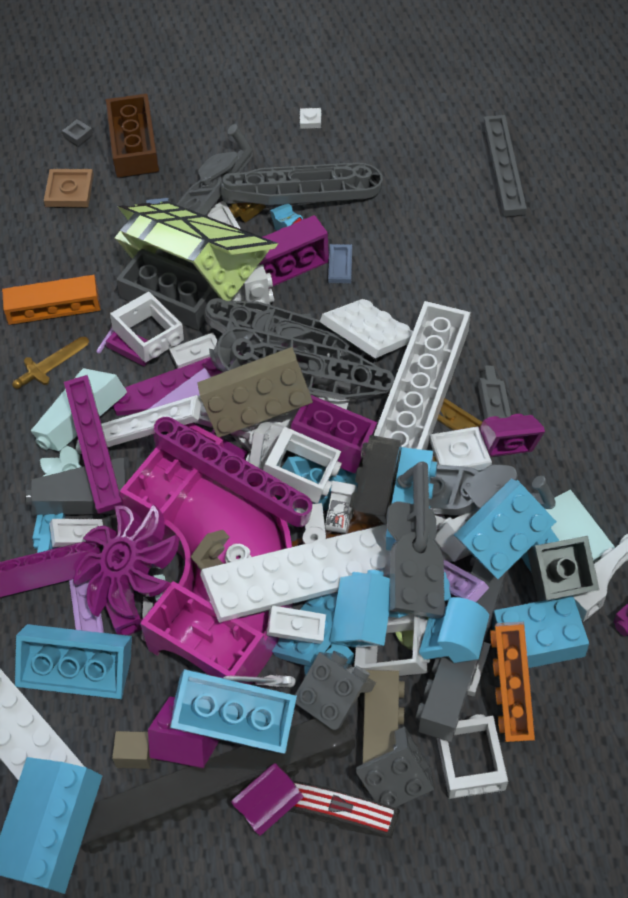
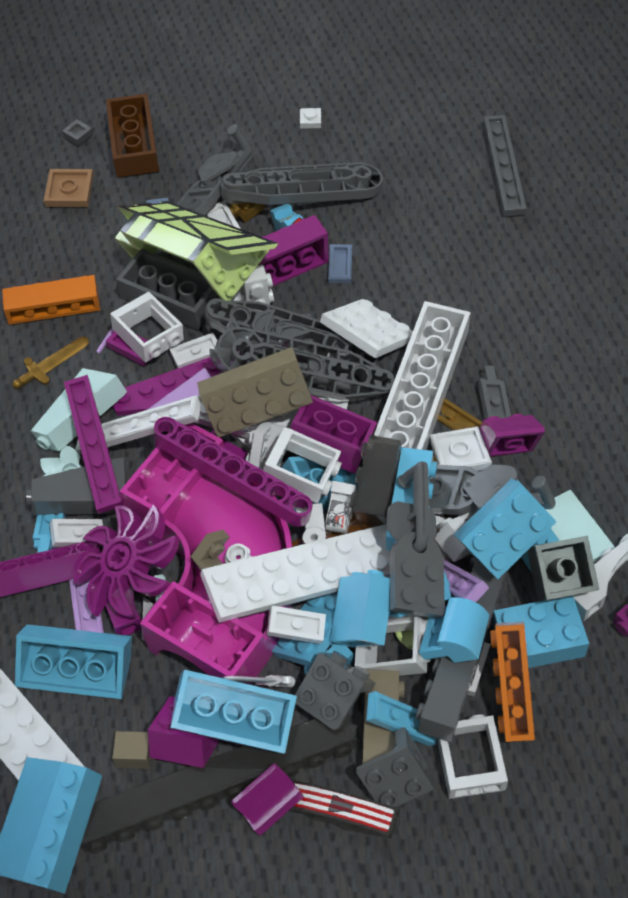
(394, 716): none -> medium azure tile

